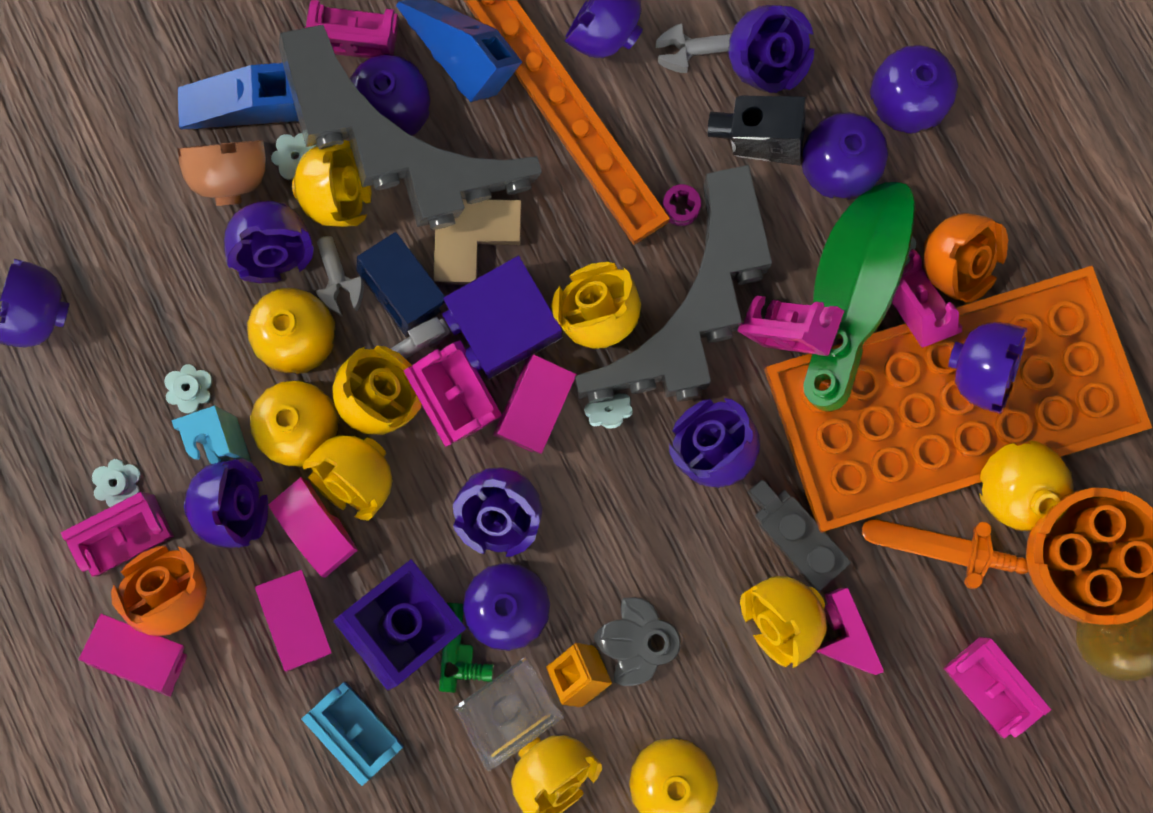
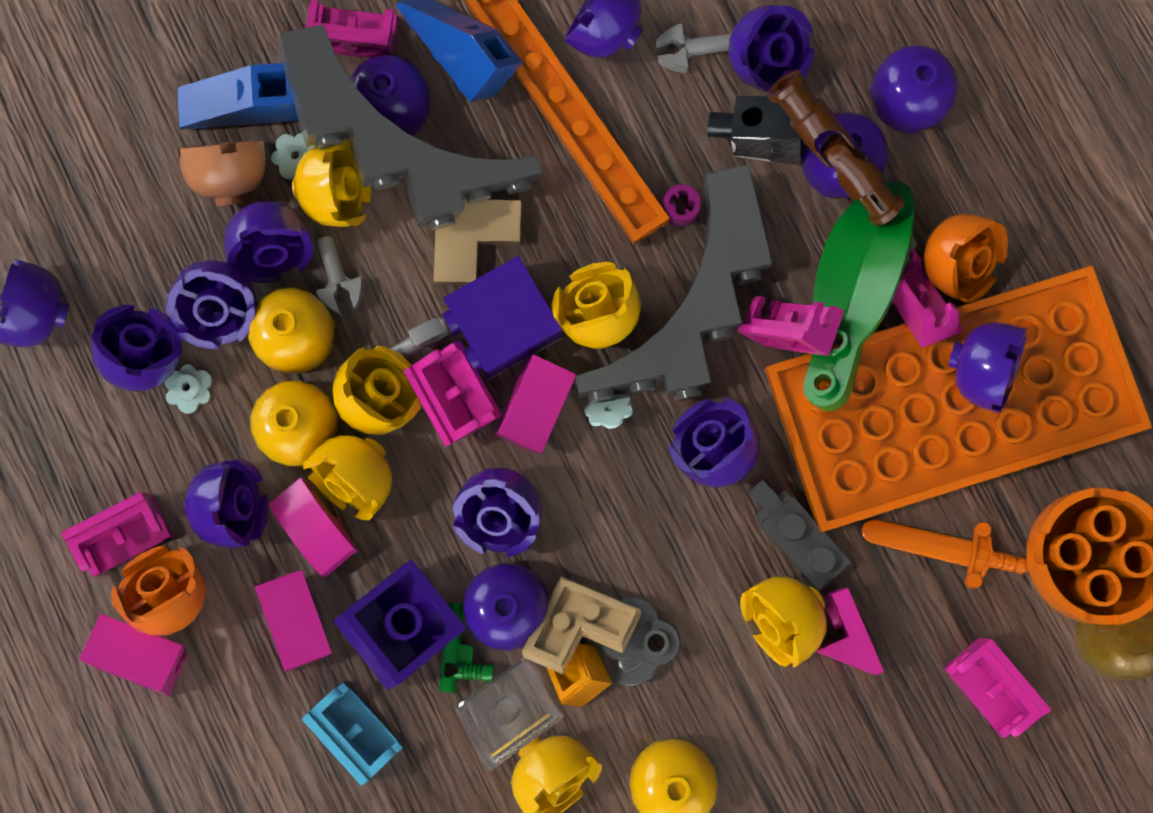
(126, 478): light aqua plant -> none
(135, 347): none -> dark purple cylinder
(211, 304): none -> dark purple cylinder
(216, 431): medium azure hinge -> none
(400, 283): dark blue hinge -> none
(577, 613): none -> tan tile
(854, 169): none -> reddish brown piece
(1023, 484): yellow cylinder -> none

